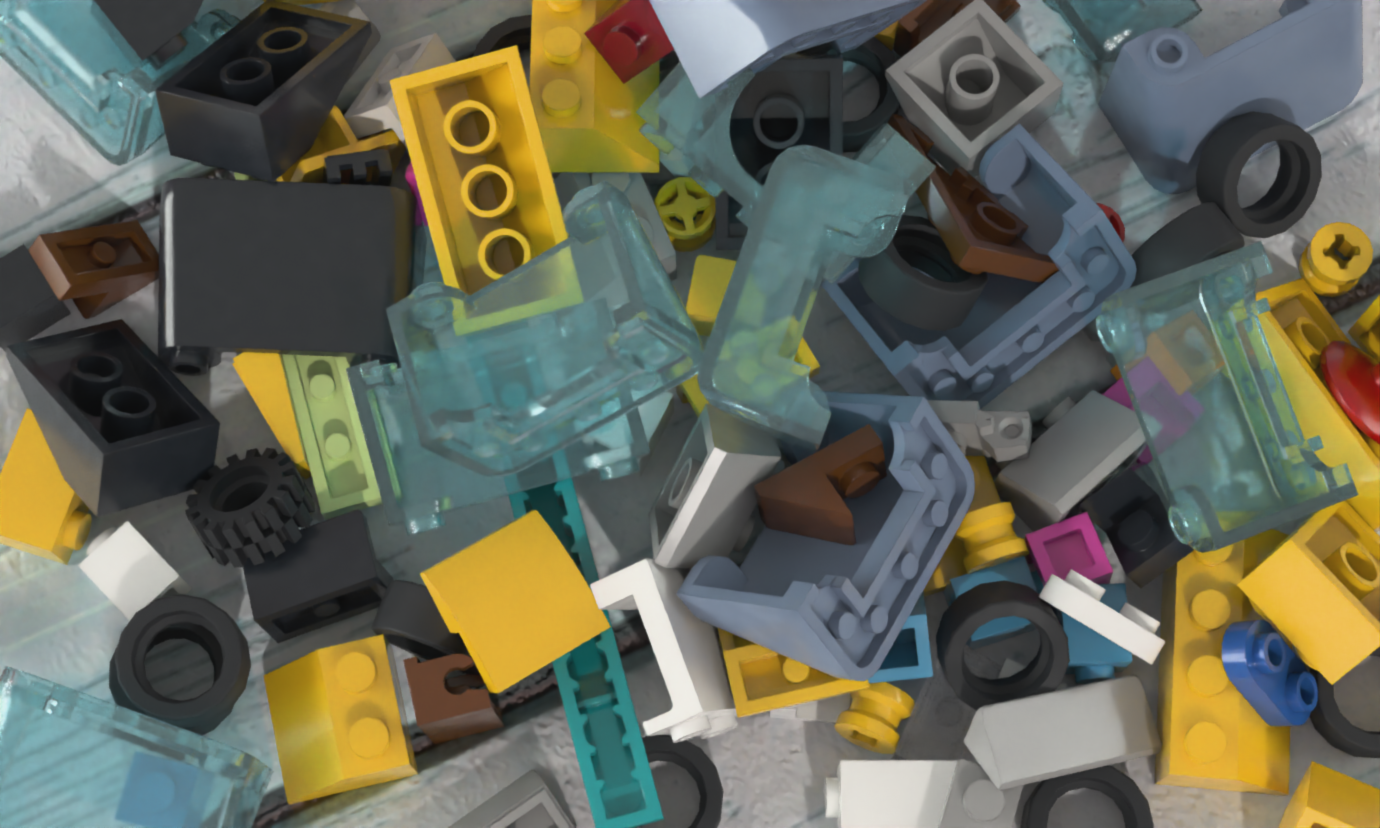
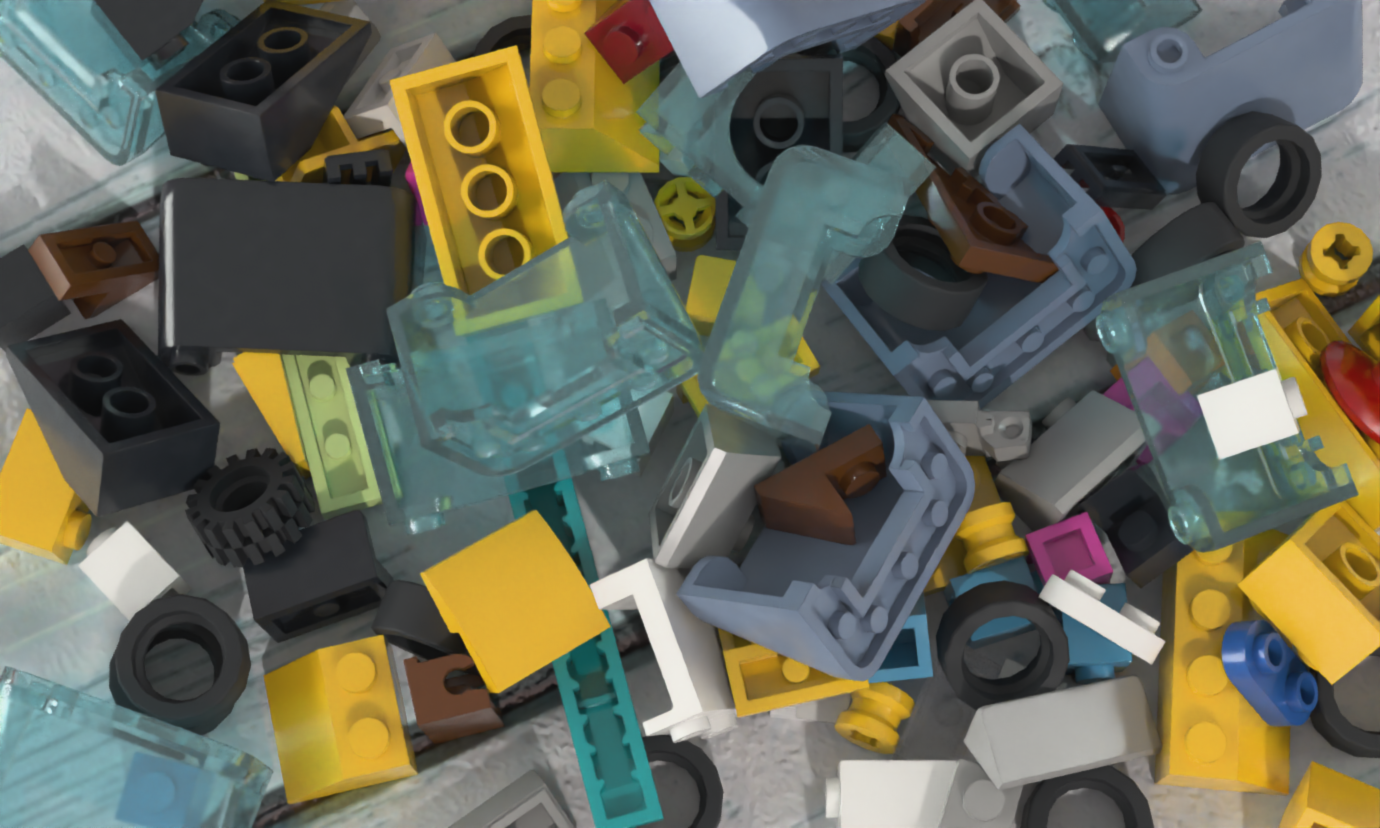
(1105, 176): none -> black tile
(1252, 412): none -> white brick

